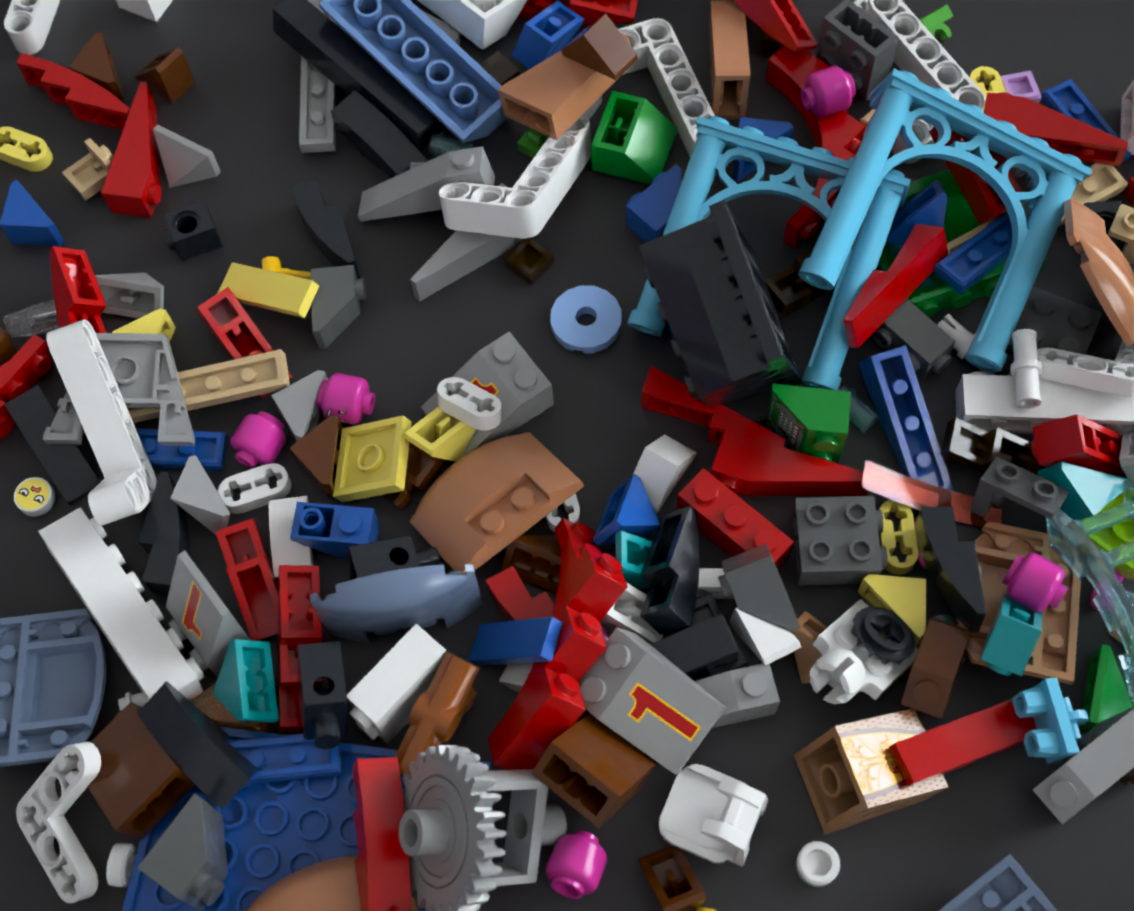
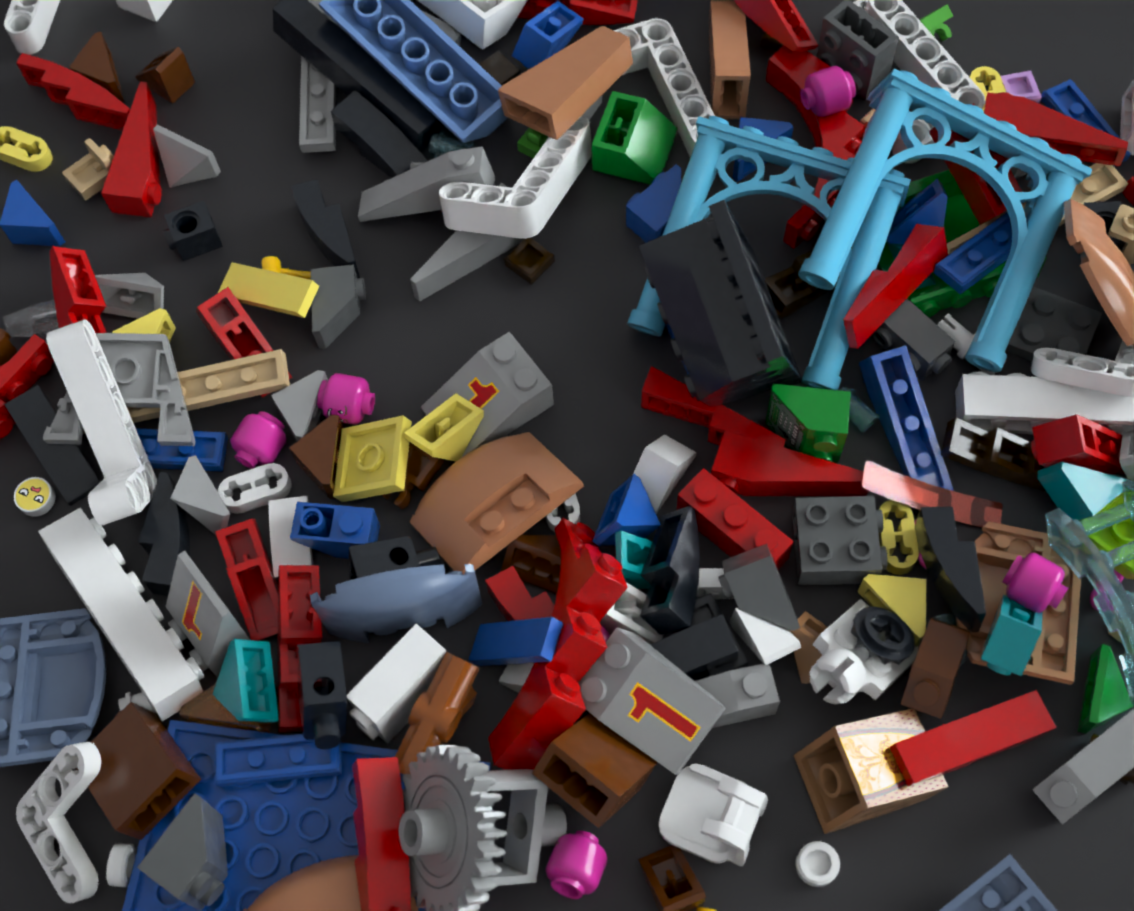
(196, 745): black slope -> none
(469, 403): white beam -> none
(582, 301): light blue tile -> none
(602, 49): reddish brown slope -> none
(1019, 485): dark grey bracket -> none
(1026, 368): white pin -> none
(1054, 721): medium azure hips -> none

